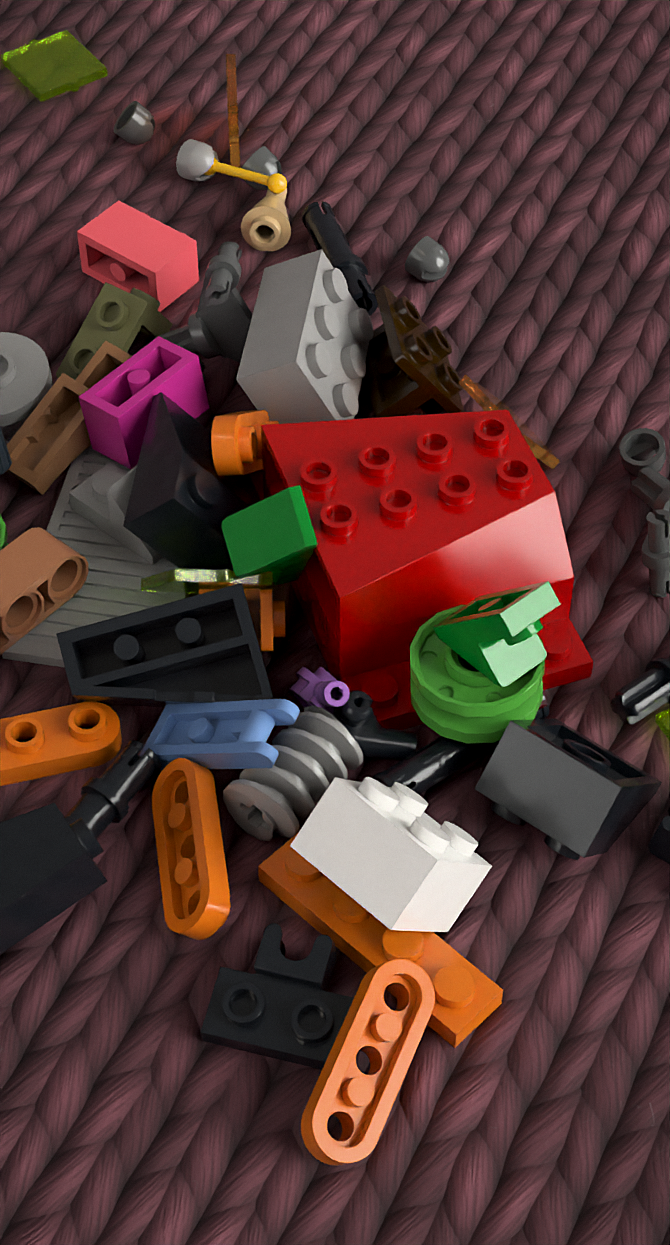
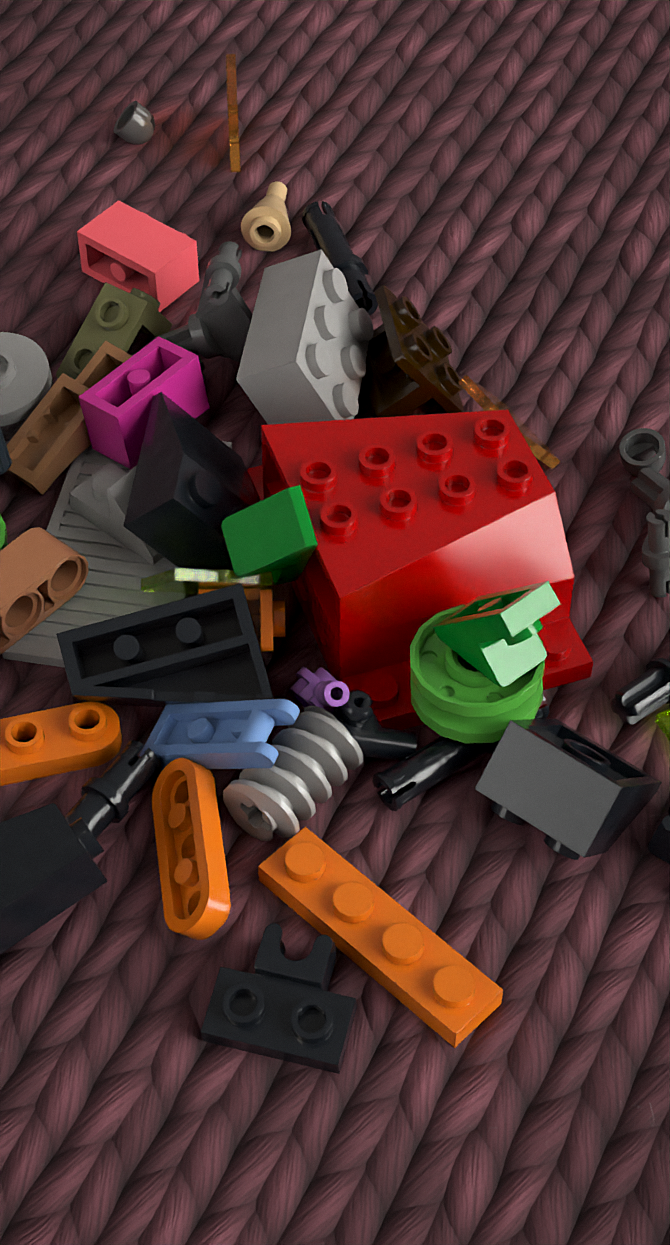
(54, 65): clear neon green piece -> none
(200, 162): hinge -> none
(238, 442): orange plate -> none
(262, 162): dark grey hinge -> none
(389, 1042): orange plate -> none
(392, 854): white brick -> none
(427, 260): dark grey hinge -> none

